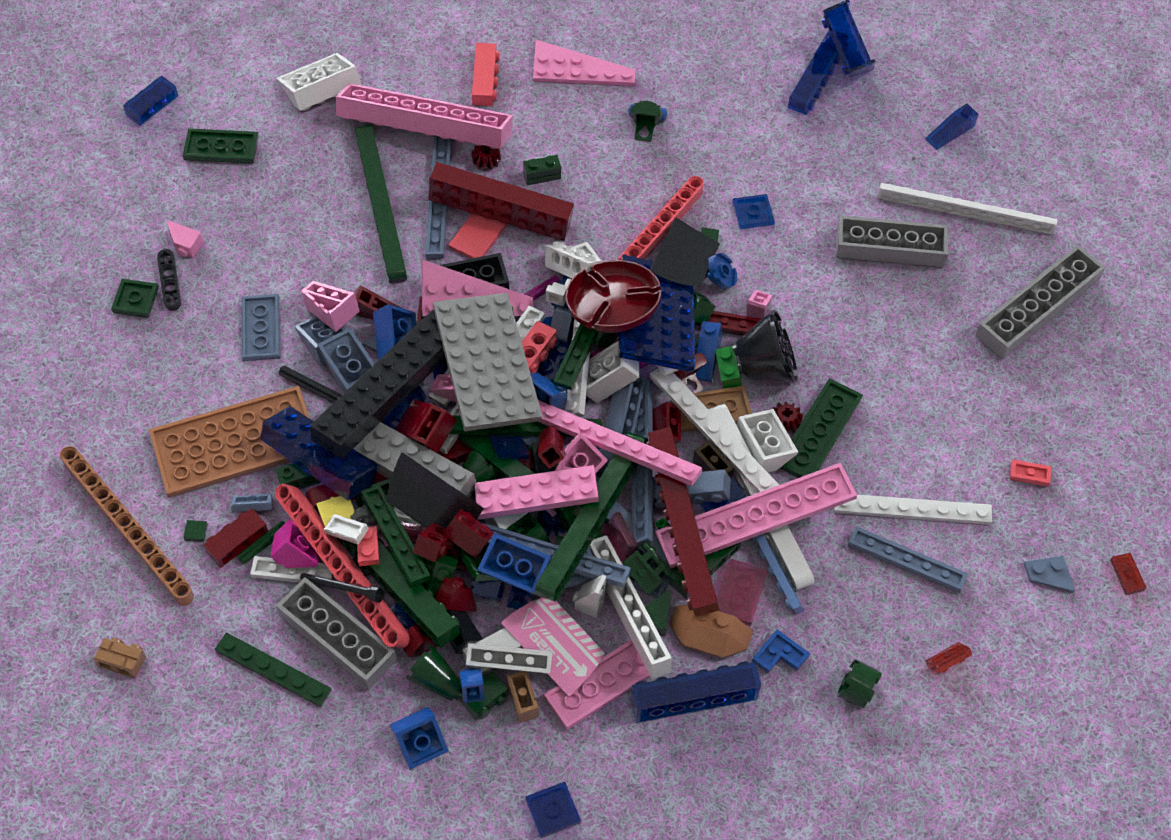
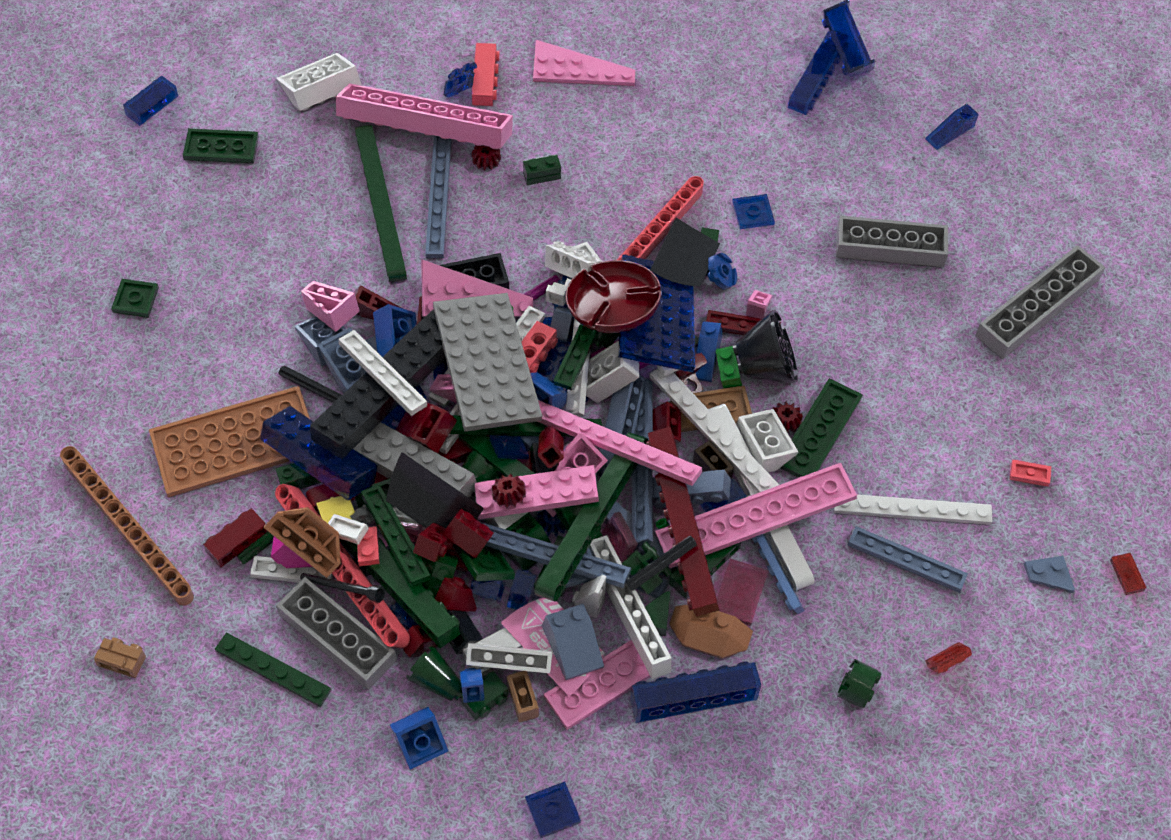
(169, 280): black beam -> none
(186, 240): bright pink slope -> none
(195, 530): dark green tile -> none
(256, 502): sand blue plate -> none
(260, 327): sand blue tile -> none
(307, 537): none -> nougat wedge
(382, 372): none -> white plate
(460, 79): none -> clear blue plate
(476, 236): coral tile -> none
(500, 201): dark red brick -> none
(508, 491): none -> dark red gear
(513, 563): blue slope -> none
(573, 641): none -> sand blue slope
(648, 115): dark green piece -> none
(661, 563): none -> black axle
(702, 308): dark green slope -> none
(777, 648): blue plate -> none
(967, 208): white plate -> none

